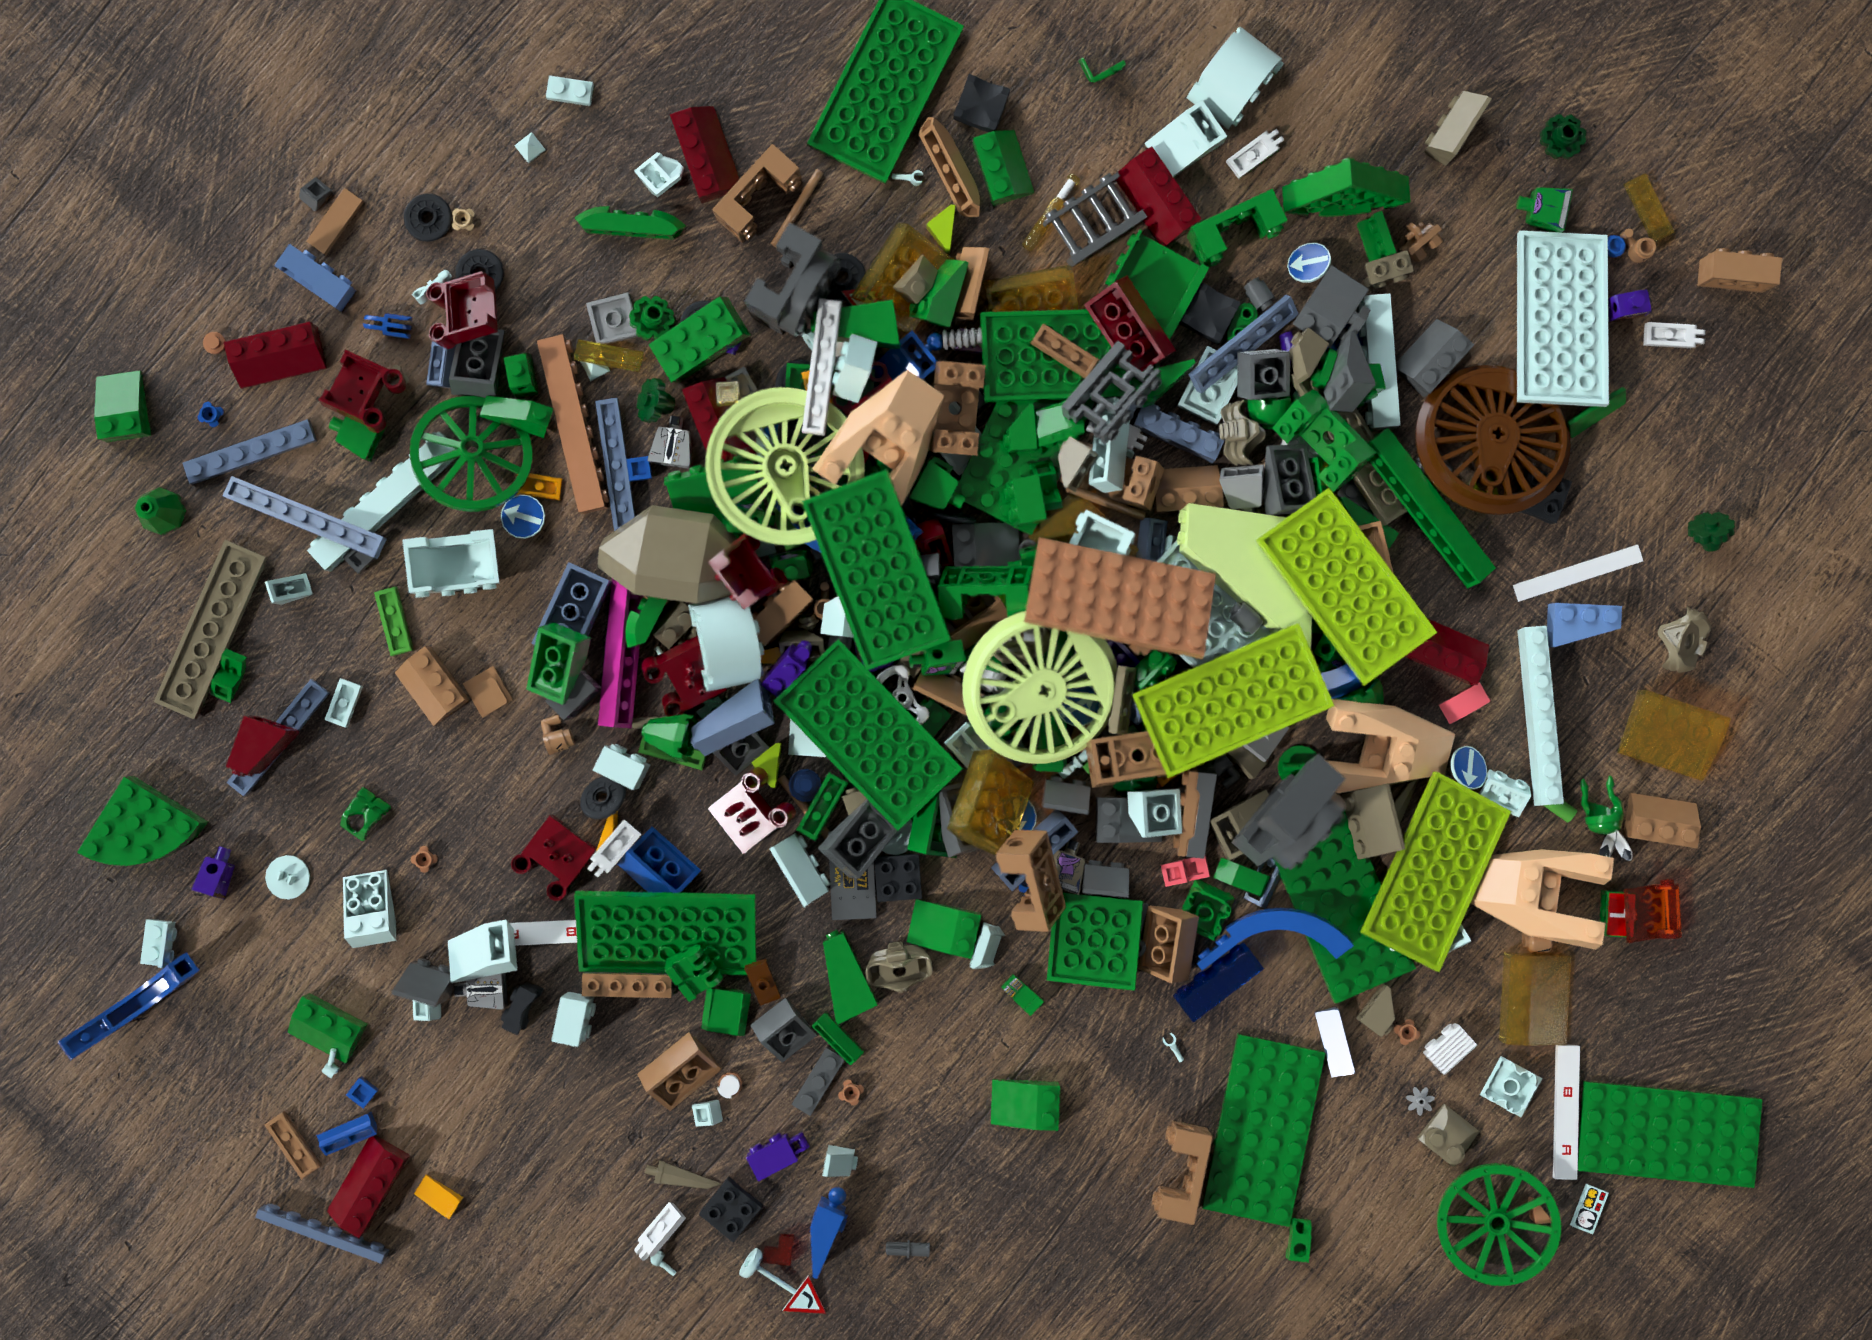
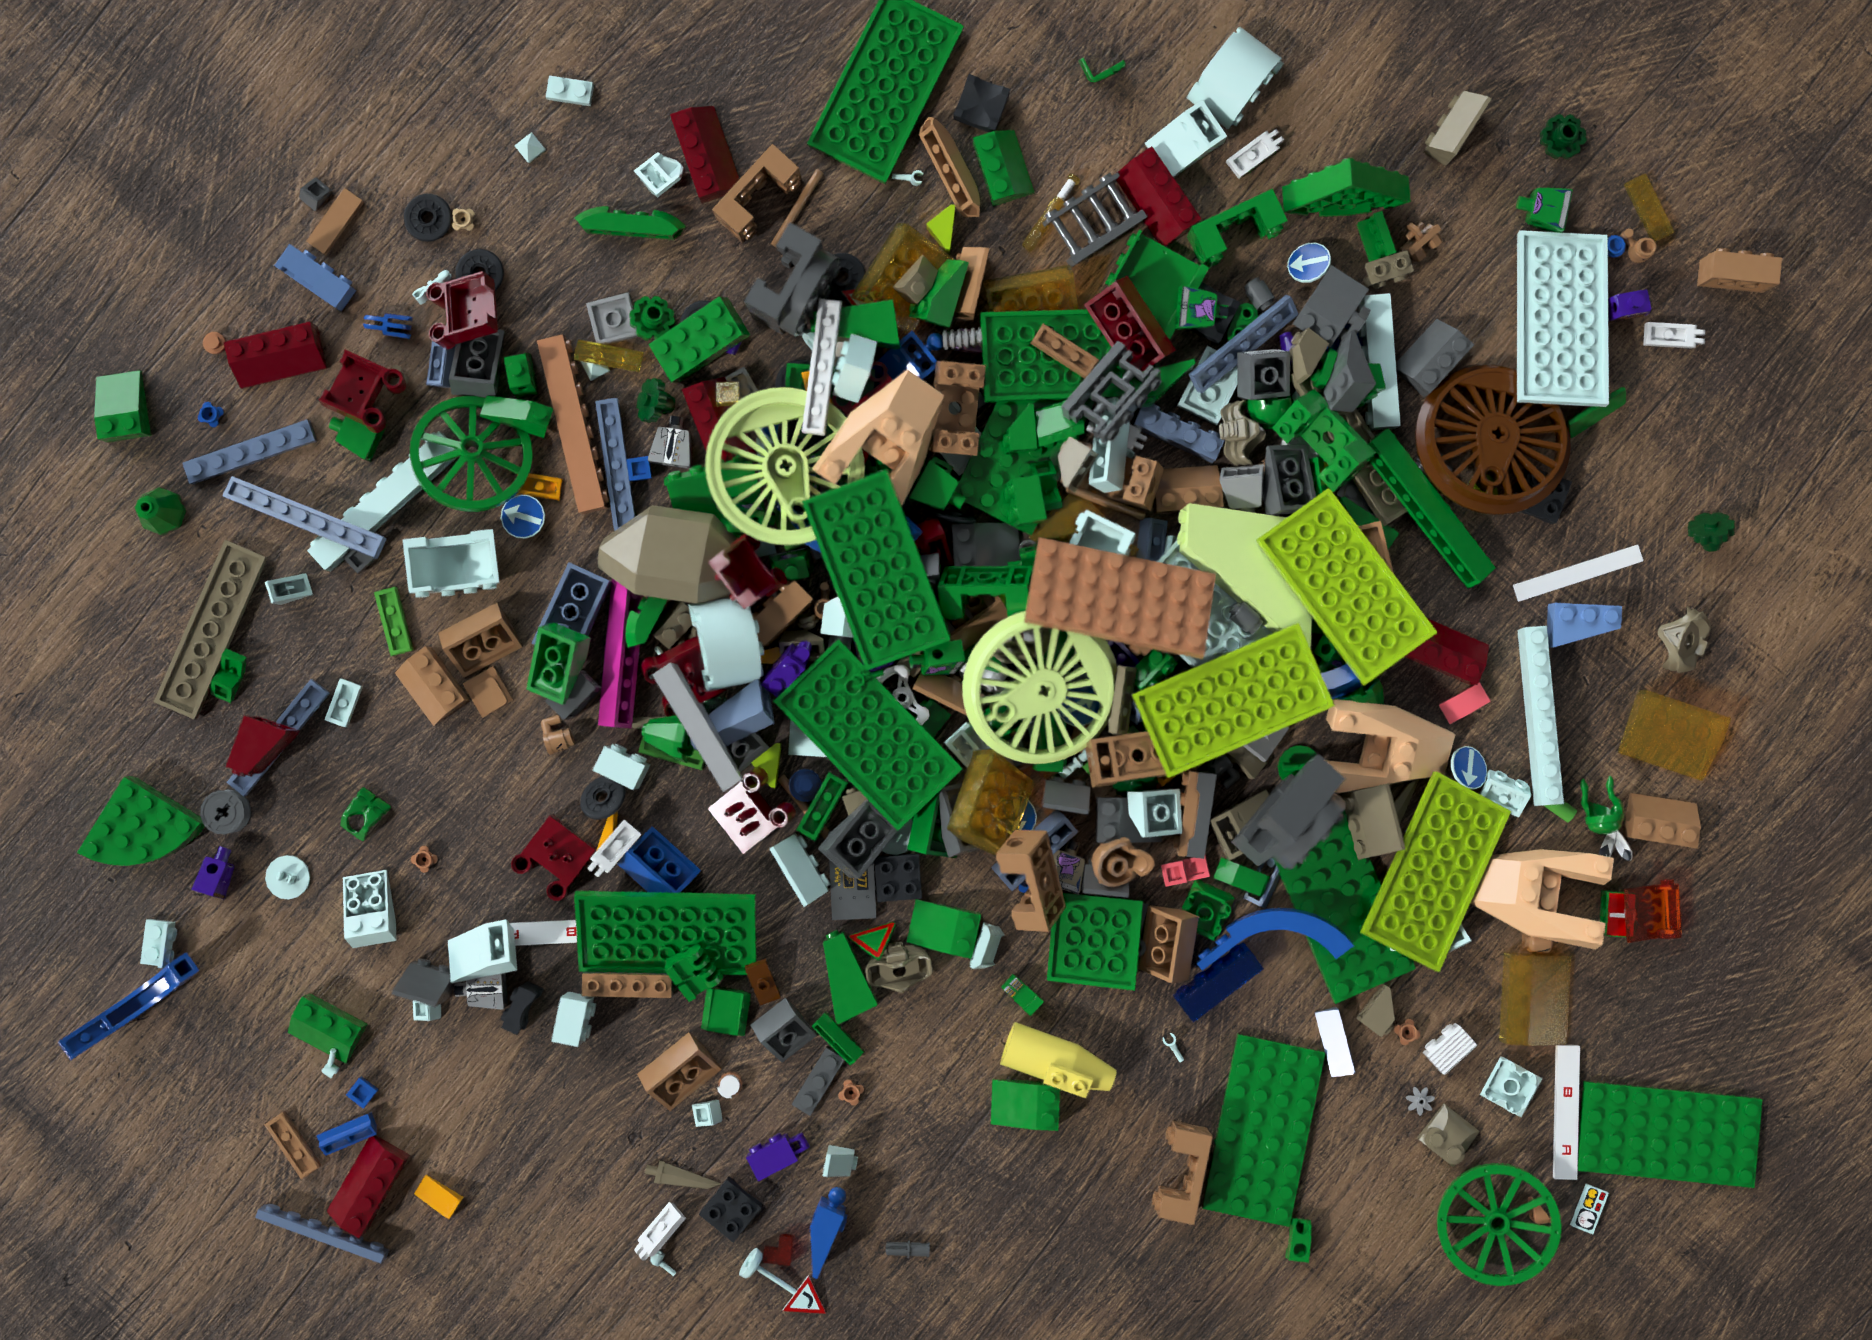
(213, 812): none -> dark grey piece
(479, 640): none -> medium nougat slope
(698, 725): none -> light grey slope
(866, 677): none -> green hand
(874, 940): none -> piece
(1056, 1061): none -> light yellow piece
(1119, 862): none -> medium nougat head
(1197, 308): none -> torso

